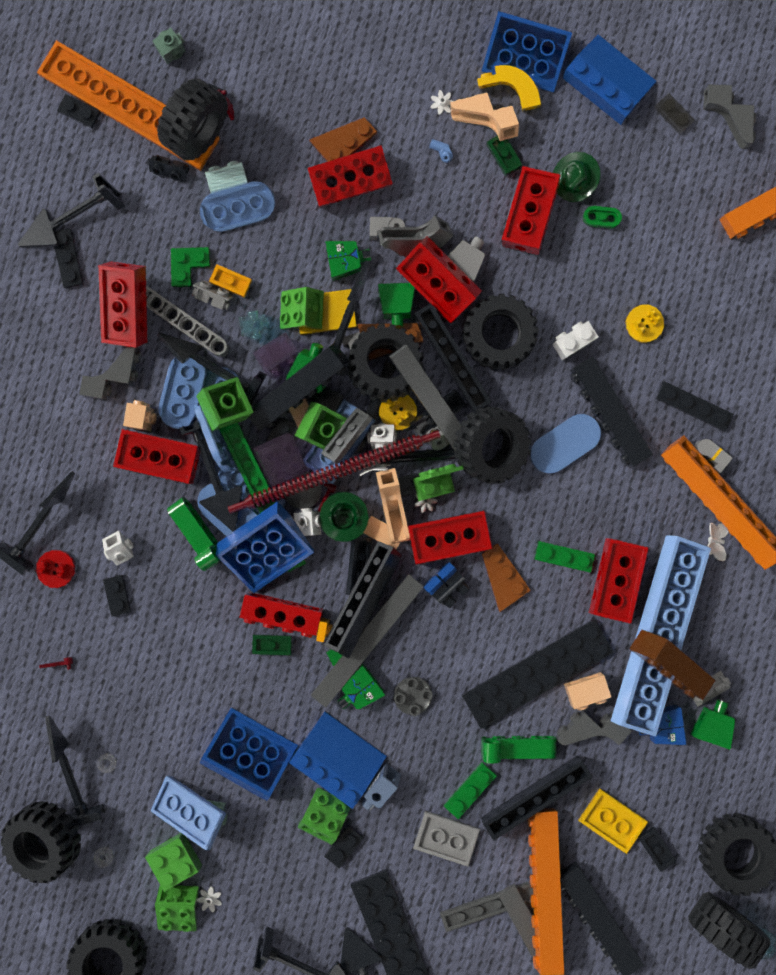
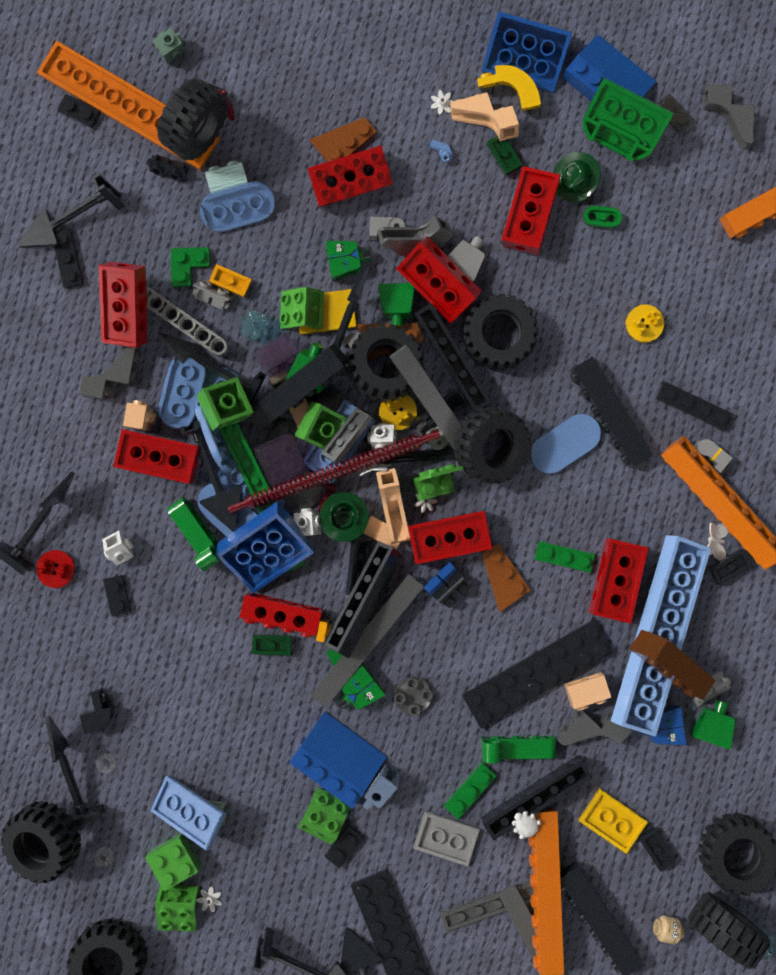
(67, 661): dark red piece -> none
(100, 716): none -> black brick
(248, 754): blue slope -> none
(278, 379): none -> dark tan tile
(525, 824): none -> white piece
(575, 340): white brick -> none
(624, 121): none -> green plate
(668, 929): none -> tan head
(730, 566): none -> black plate

